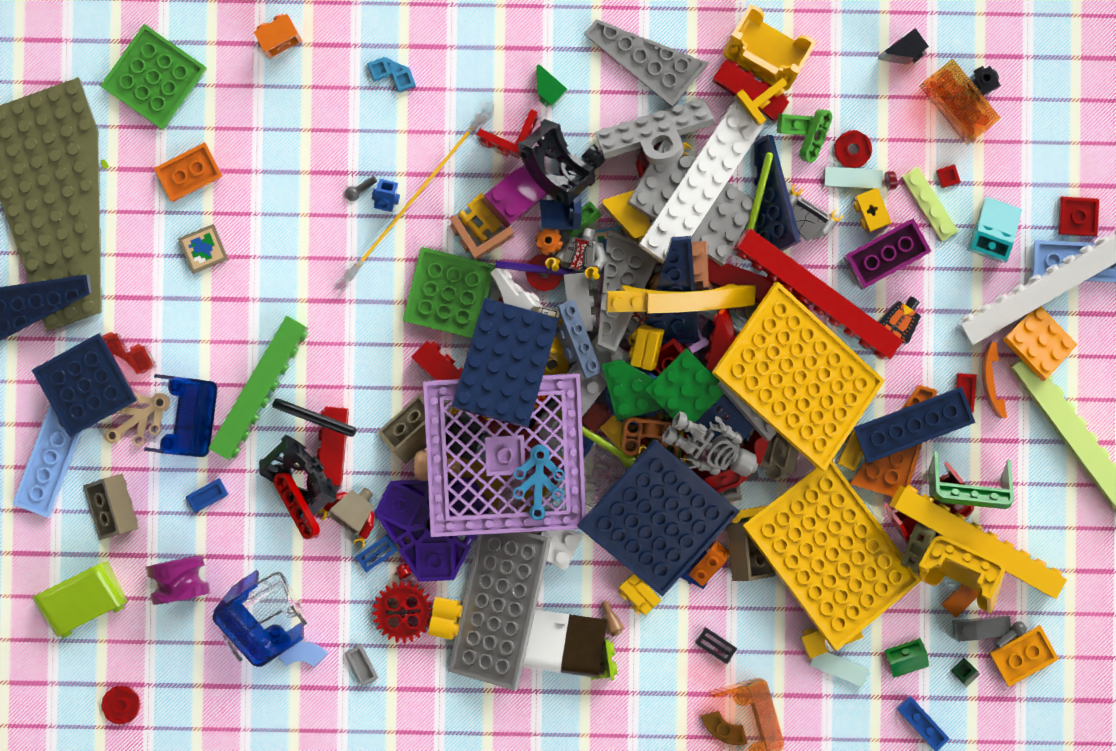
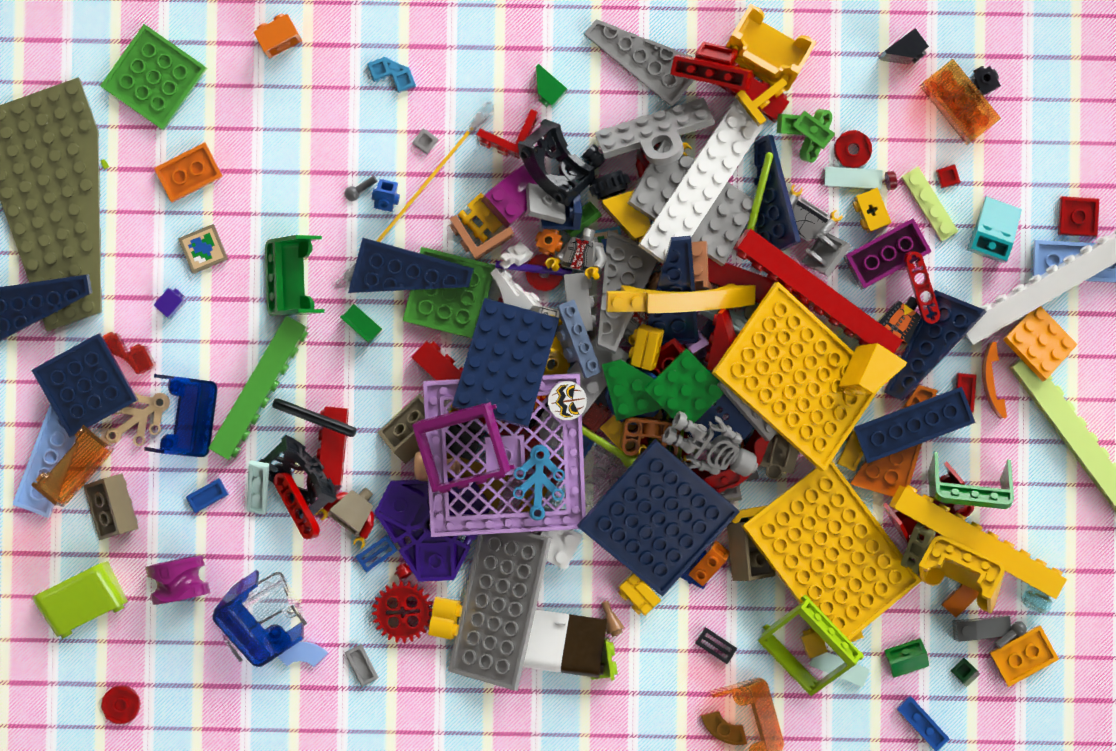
(74, 468): none -> clear orange windscreen
(170, 302): none -> dark purple brick
(257, 487): none -> light aqua tile
(286, 275): none -> green windscreen
(361, 323): none -> green panel
(398, 269): none -> dark blue wing
(425, 141): none -> light grey tile
(483, 410): none -> magenta window
(516, 254): none -> white plate
(543, 205): none -> light grey plate
(567, 400): none -> tile
(609, 185): none -> black gear
(711, 72): none -> red brick
(716, 53): none -> red tile
(813, 130): none -> bright green plate
(826, 254): none -> light grey plate
(826, 630): none -> lime window
(870, 369): none -> yellow slope
(924, 286): none -> red beam
(933, 342): none -> dark blue wing
(1036, 601): none -> clear light blue brick

